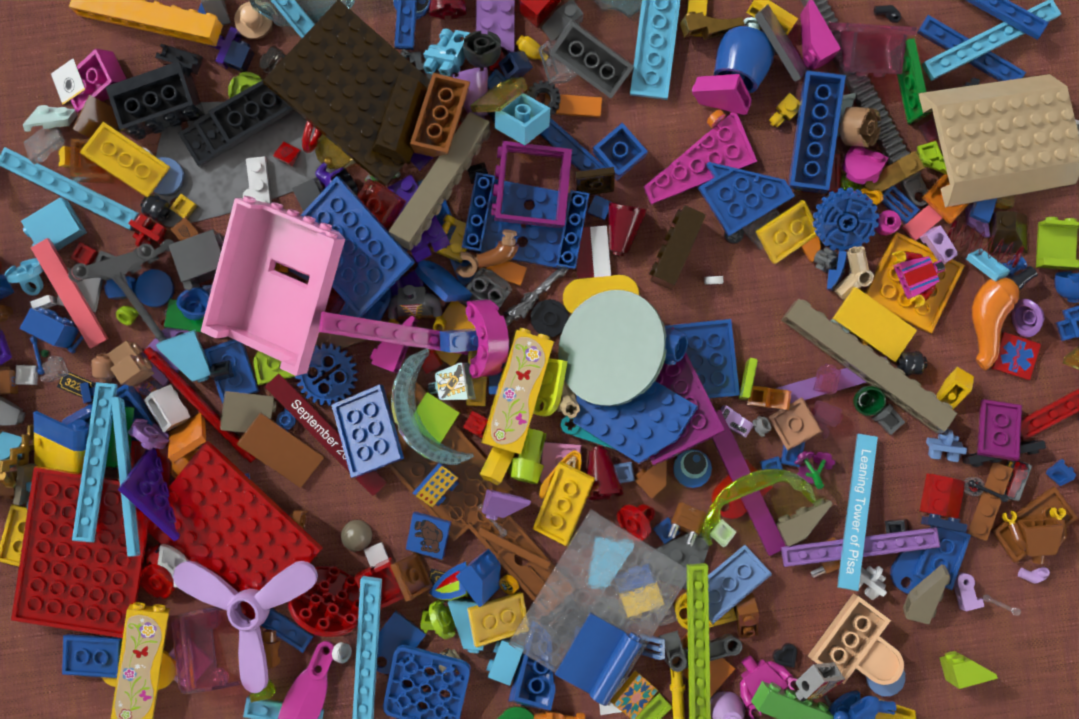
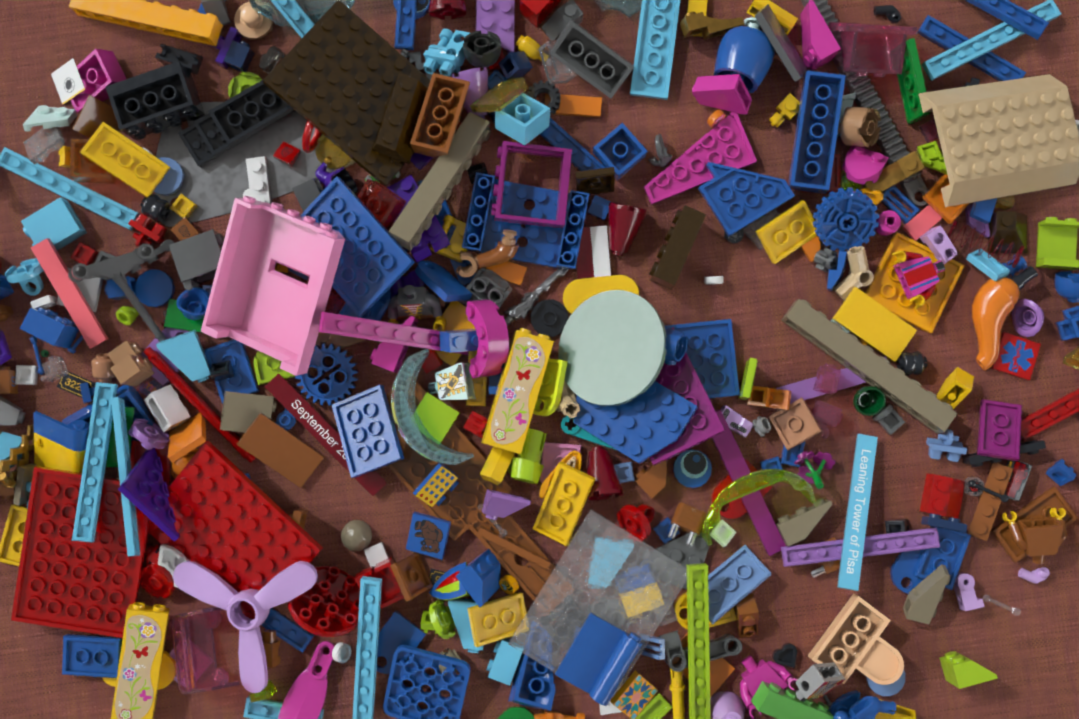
(664, 157): none -> dark grey piece
(874, 580): white hips -> none

